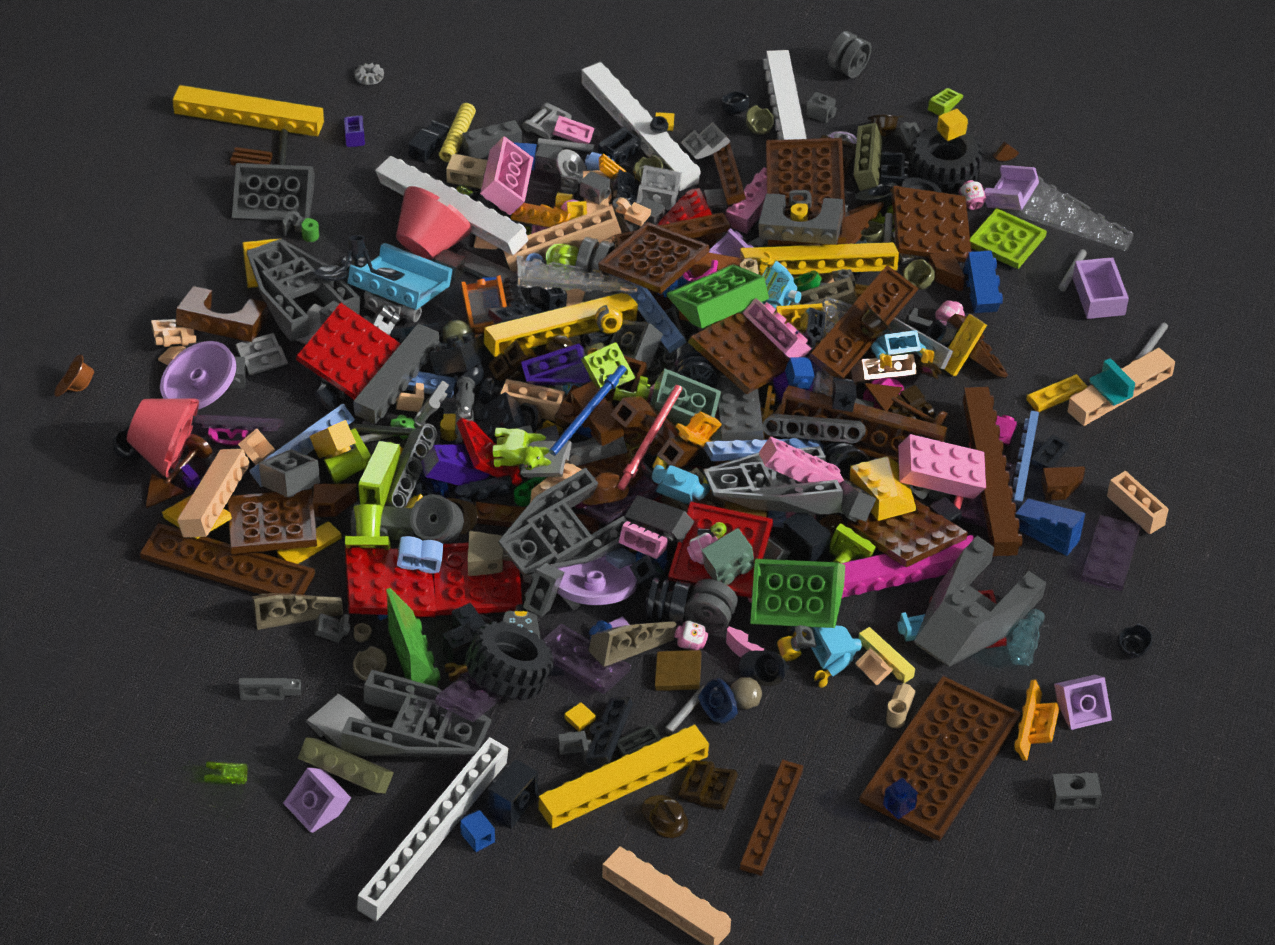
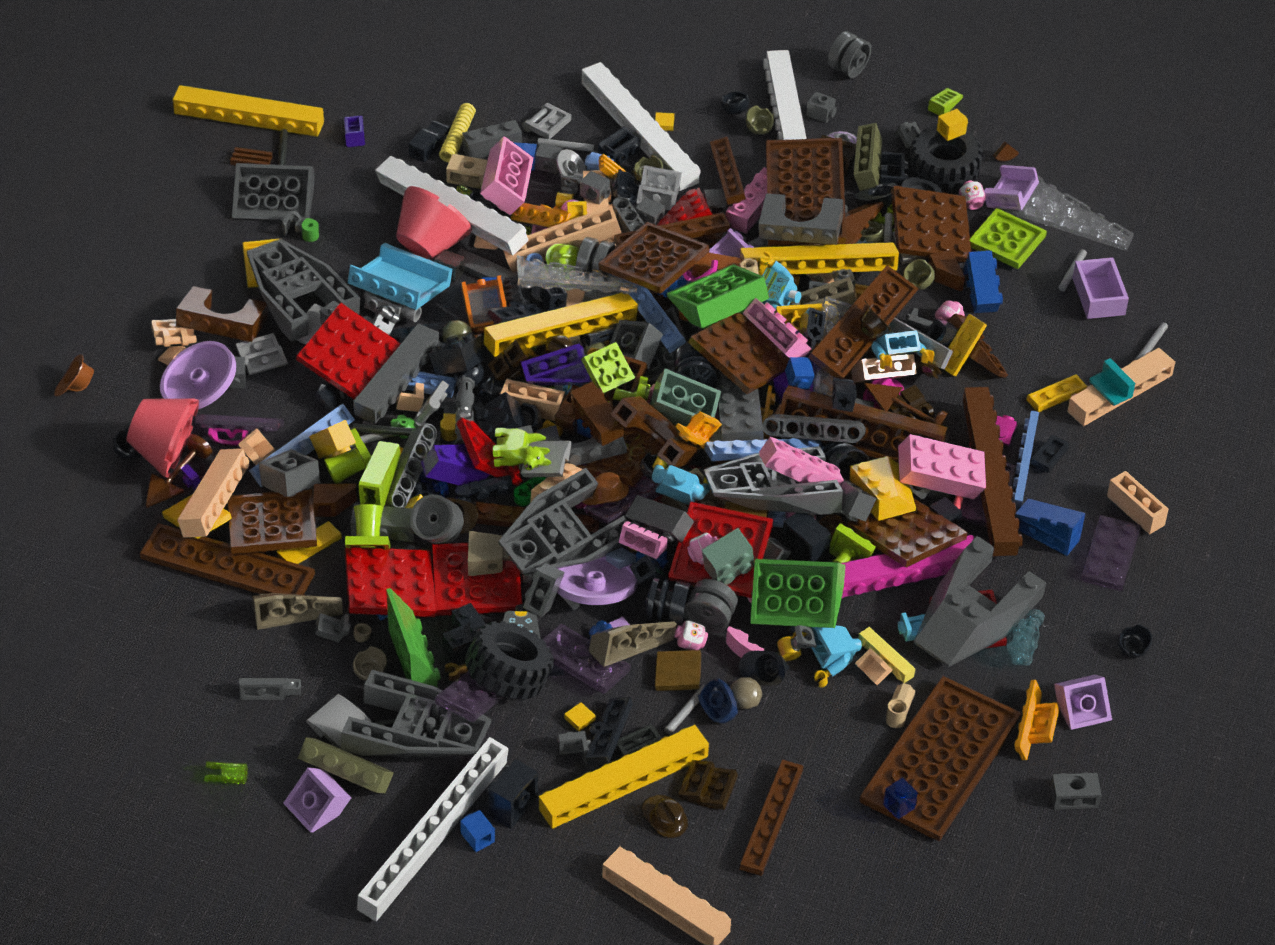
(358, 257): black plant -> none
(369, 78): light grey gear -> none
(420, 554): light blue brick -> none
(573, 130): bright pink plate -> none
(608, 319): yellow head -> none
(610, 383): blue bar -> none
(631, 469): coral bar -> none
(636, 213): light nougat plate -> none
(659, 124): black plate -> none
(706, 142): light grey slope -> none
(717, 530): lime arm -> none
(800, 209): leg -> none
(807, 281): green plate -> none
(885, 123): dark brown piece -> none
(1061, 481): reddish brown slope -> none

